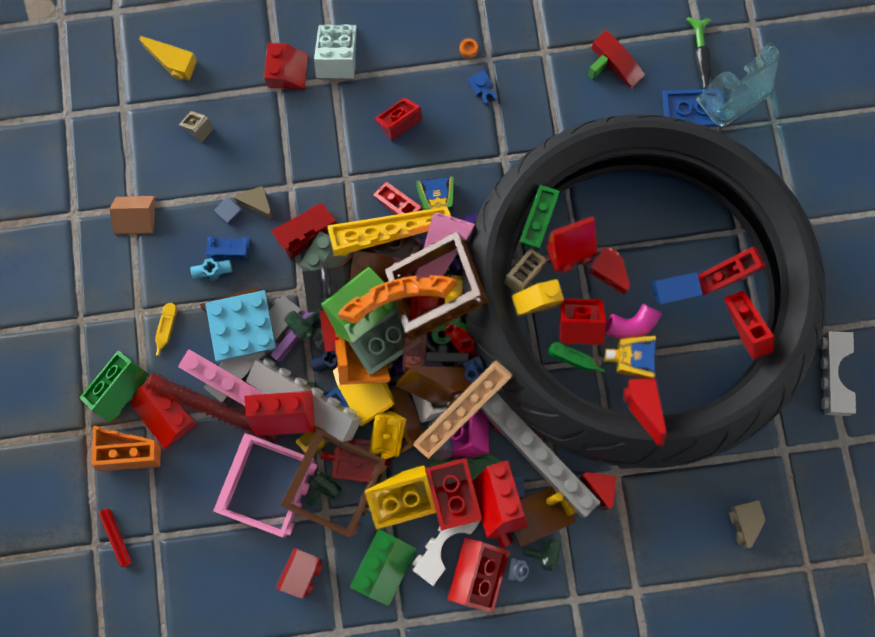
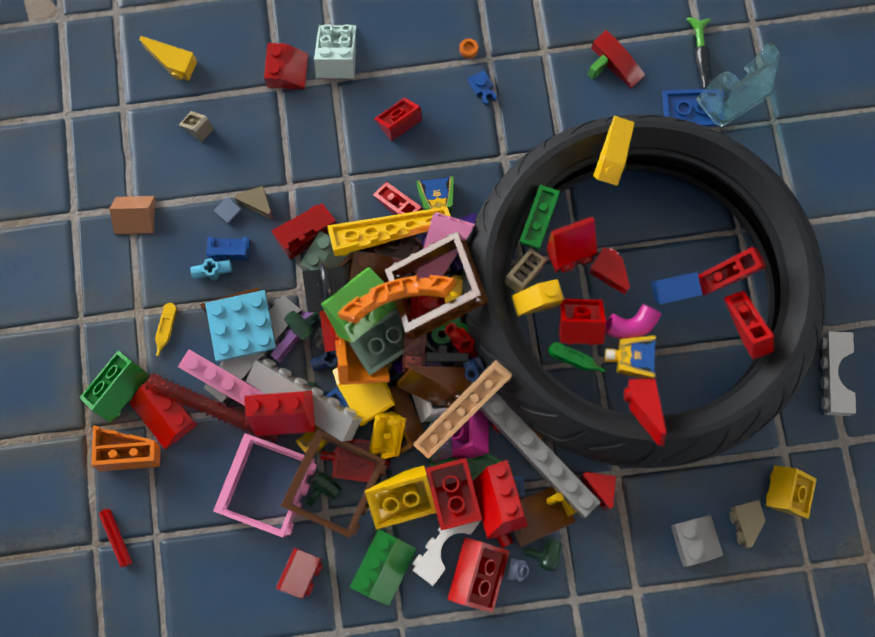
(614, 151): none -> yellow slope
(696, 540): none -> light grey slope
(791, 491): none -> yellow slope

